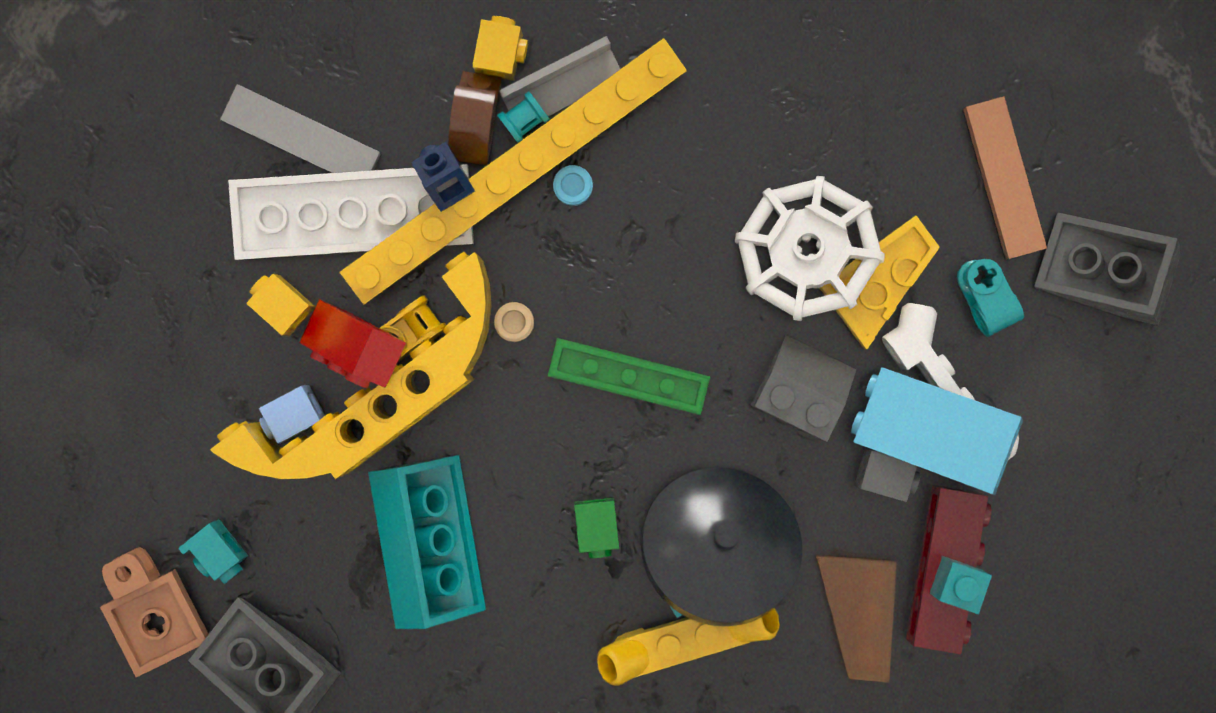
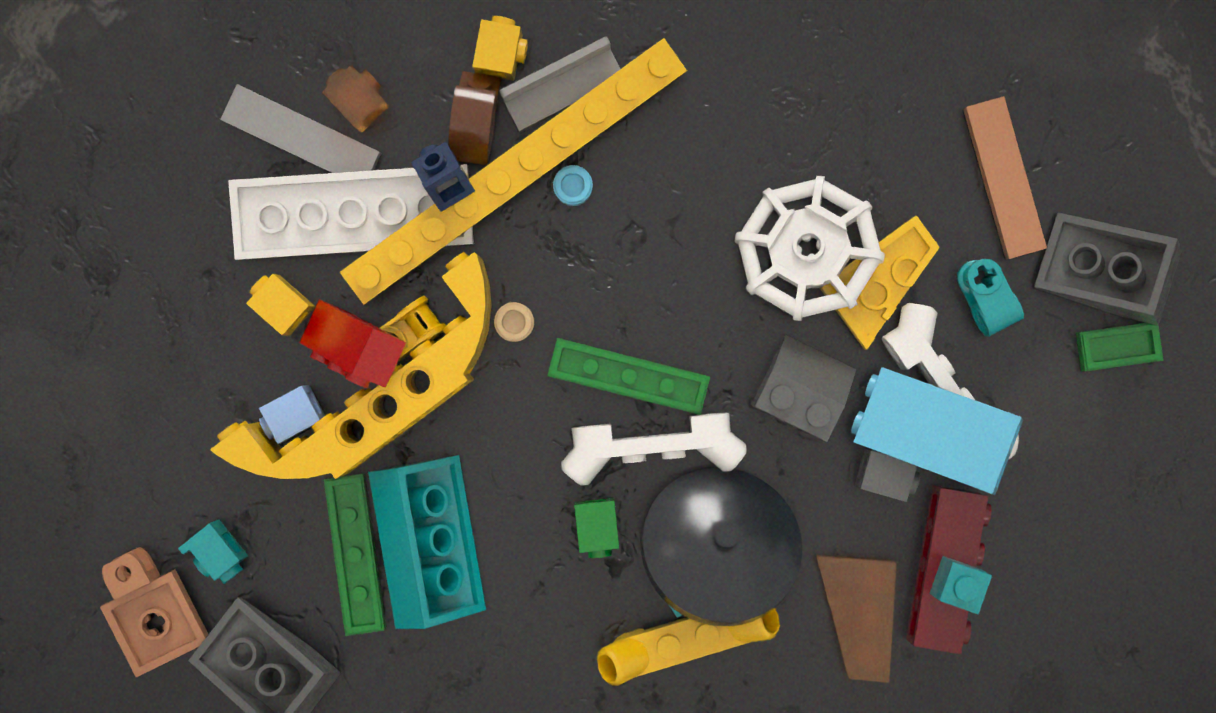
(355, 96): none -> clear orange brick
(355, 554): none -> green tile
(523, 117): teal bush -> none
(708, 435): none -> white plate
(1119, 346): none -> green tile

